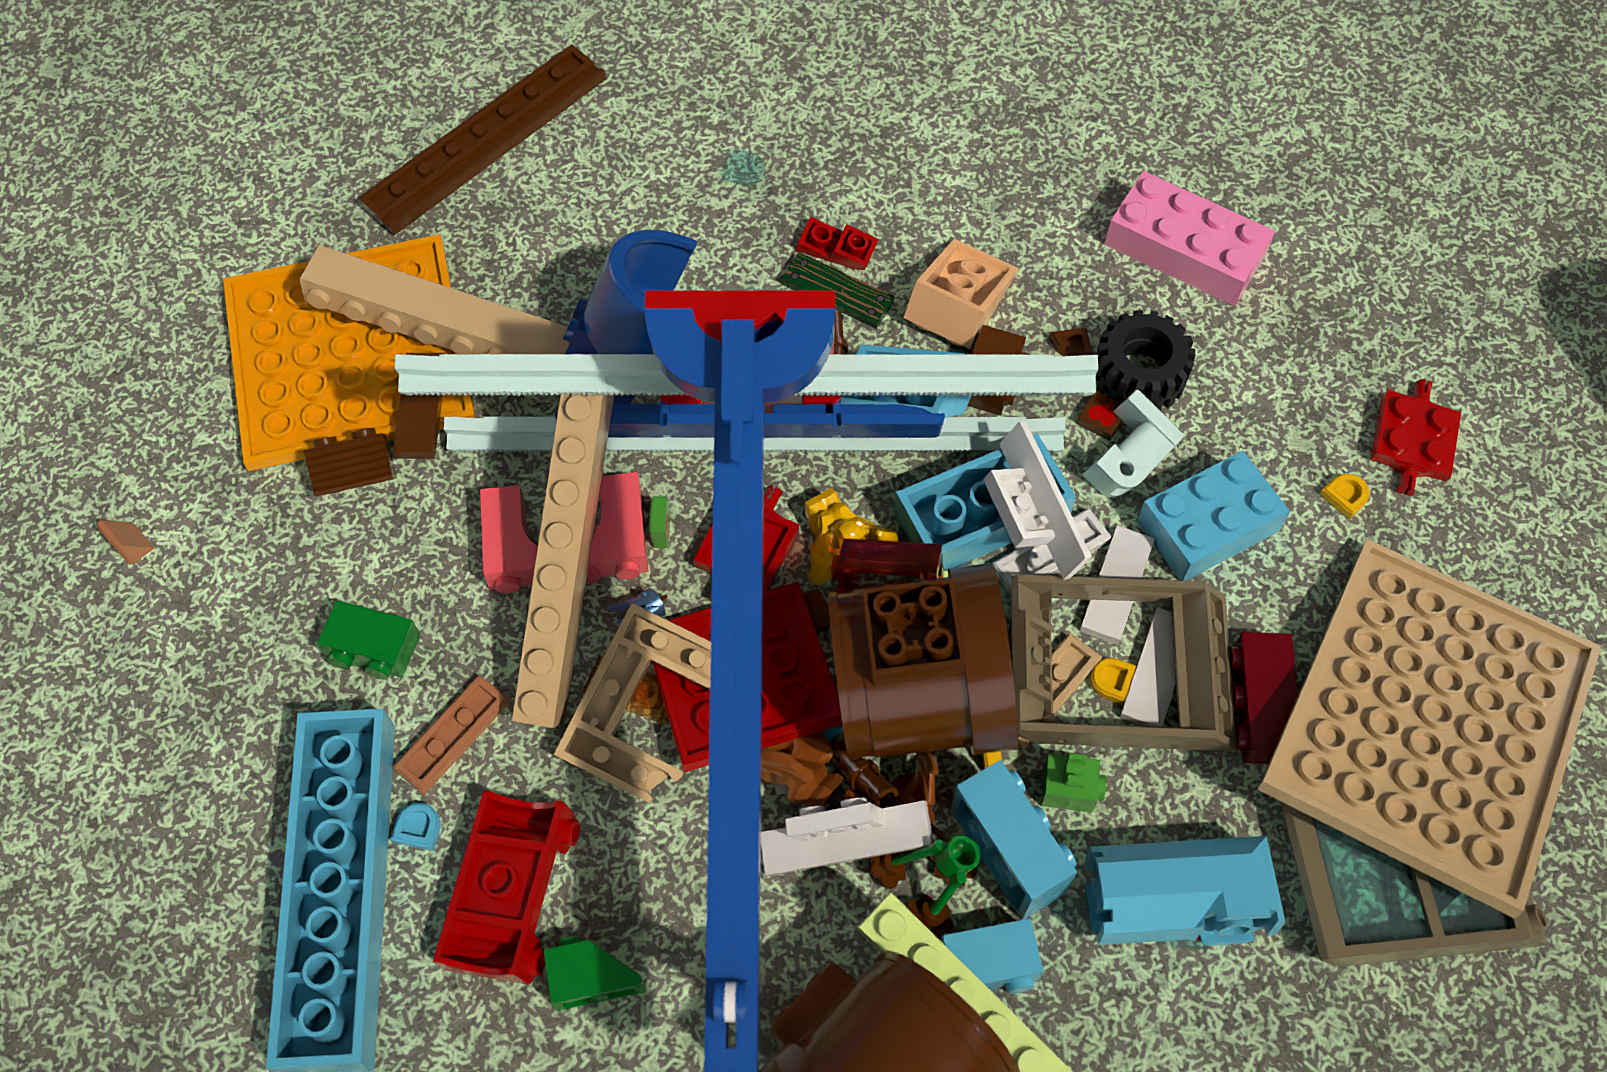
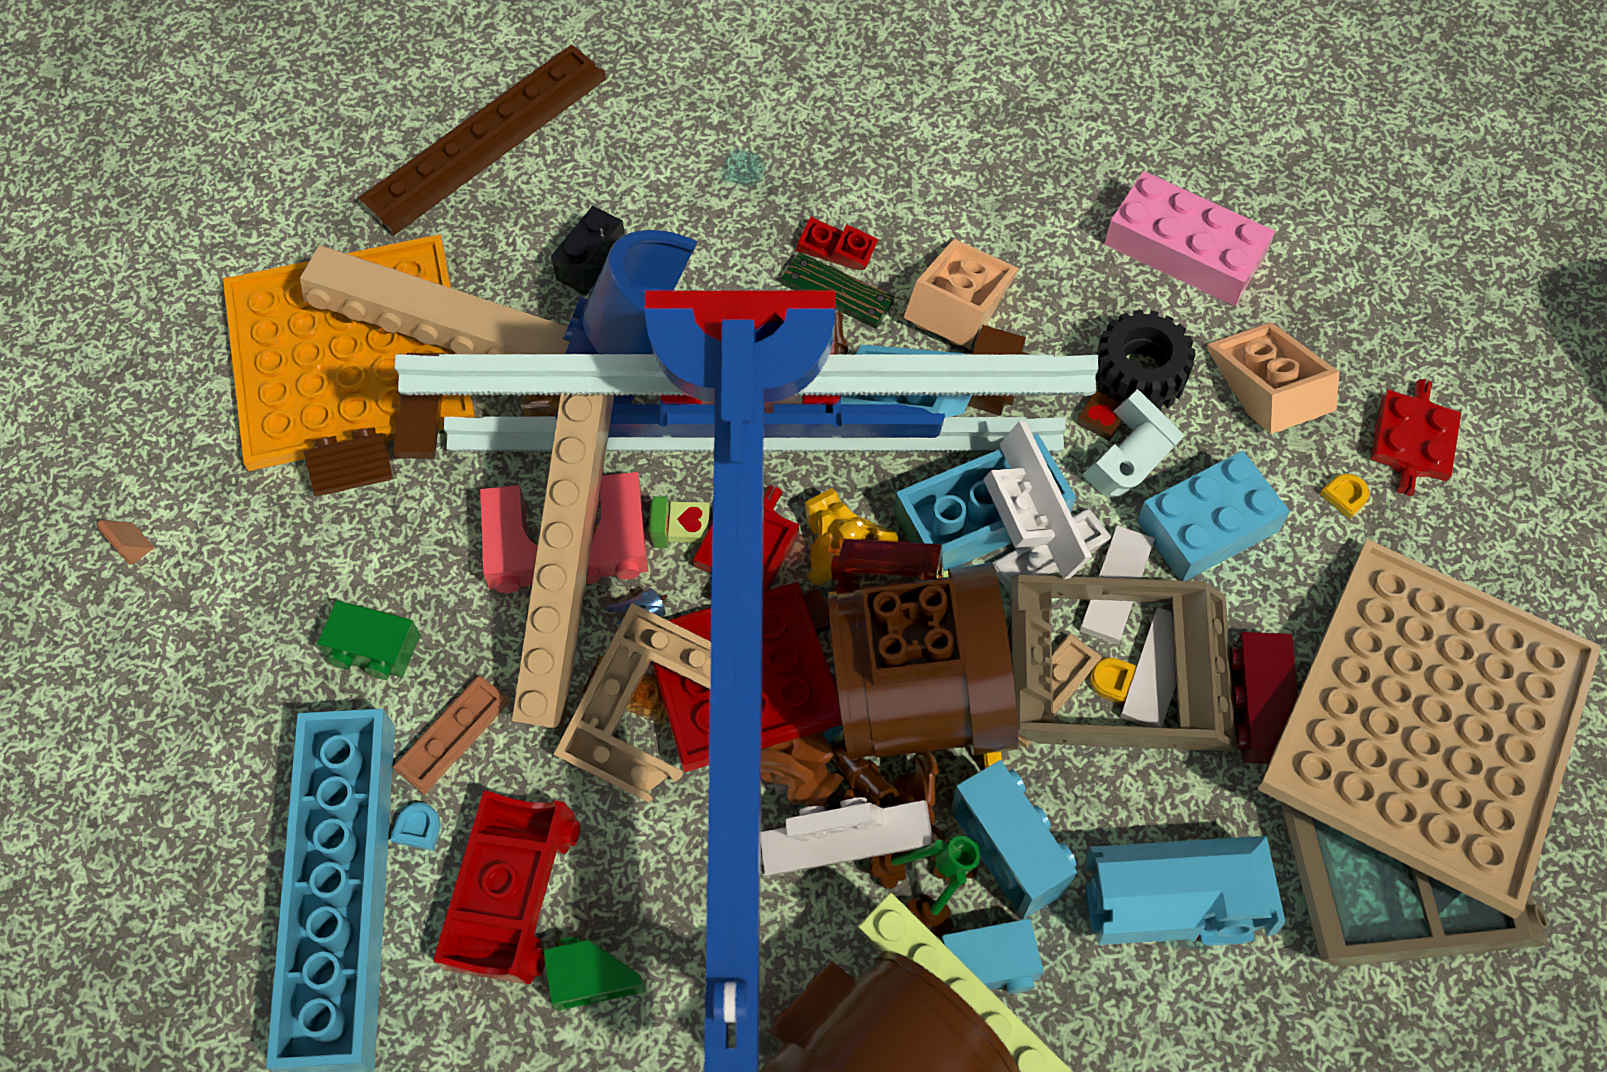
(540, 405): none -> clear orange plate
(585, 249): none -> black brick
(688, 521): none -> yellowish green tile
(1071, 342): reddish brown tile -> none
(1072, 782): bright green brick -> none
(1276, 377): none -> light nougat slope

